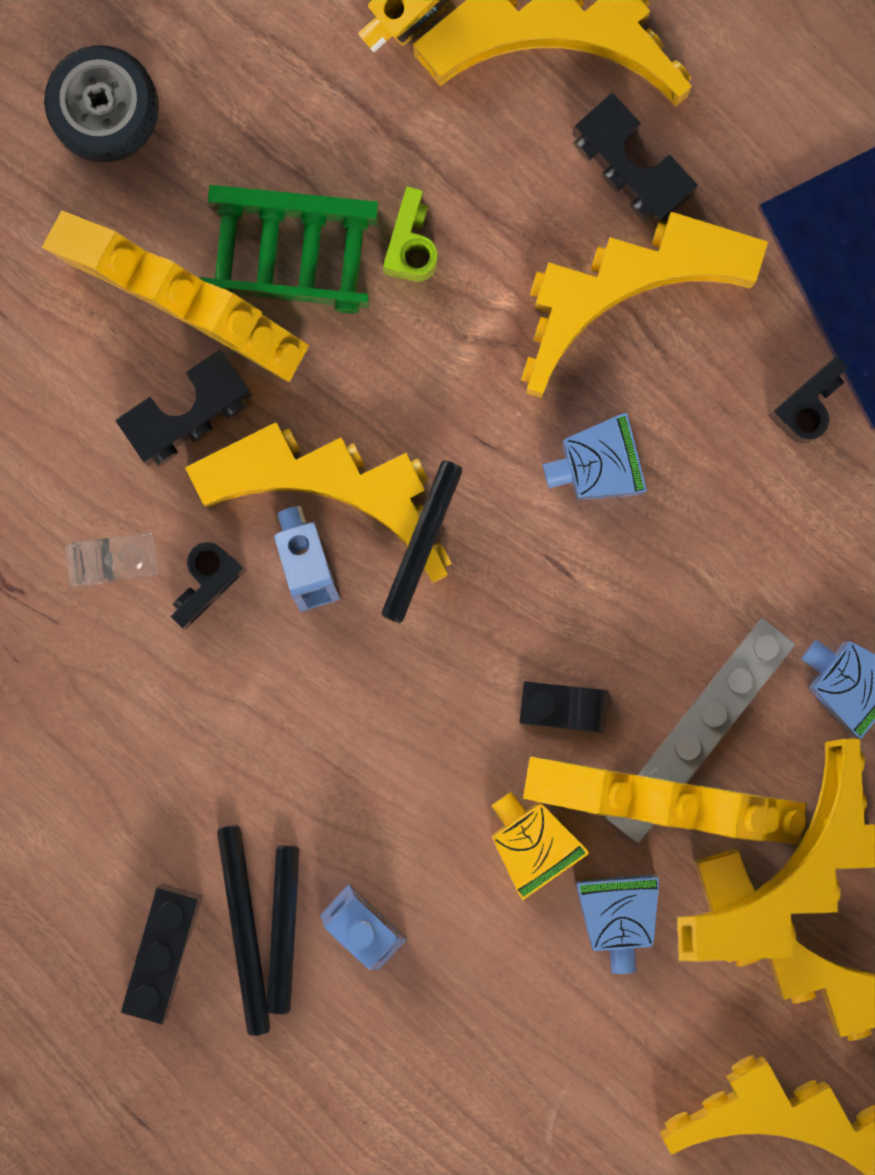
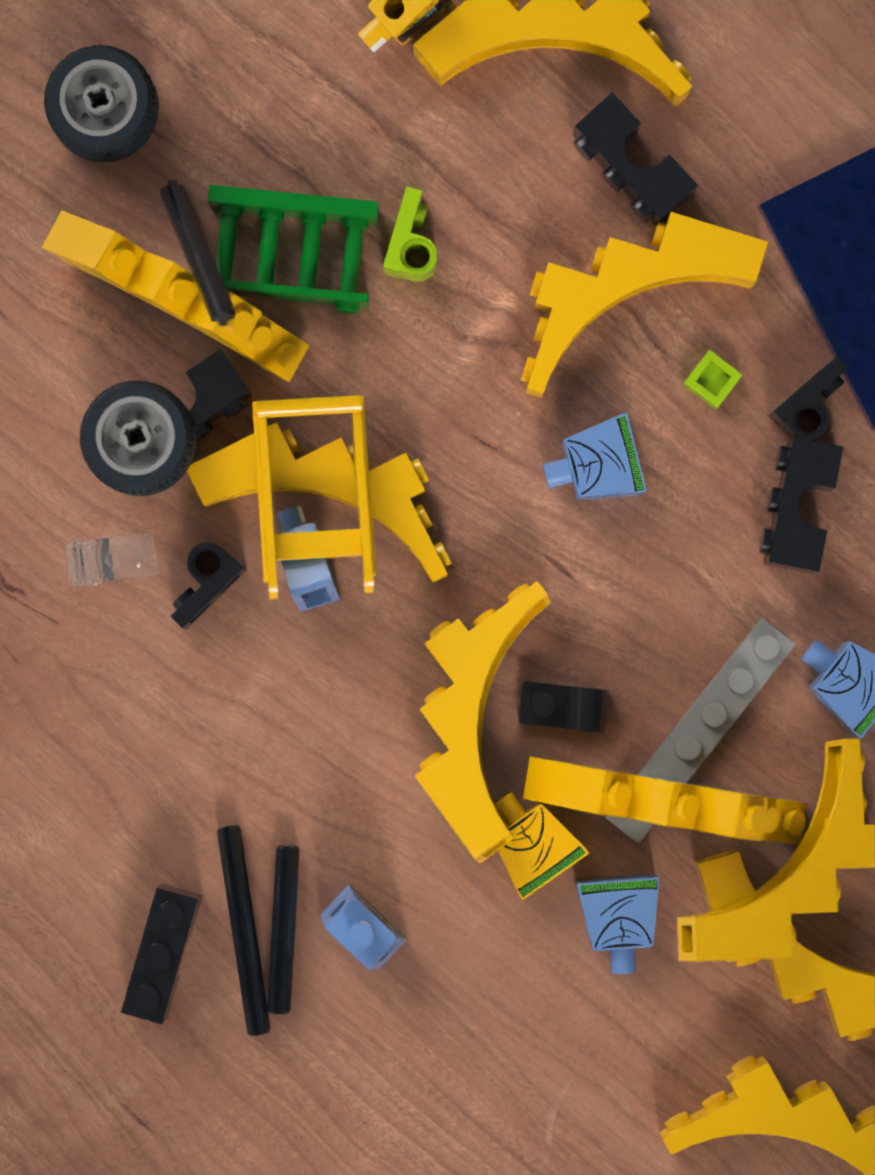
(134, 409): none -> wheel
(197, 253): none -> black axle
(317, 543): none -> yellow piece
(422, 541): black axle -> none
(456, 713): none -> yellow arch
(712, 379): none -> lime tile
(790, 540): none -> black arch

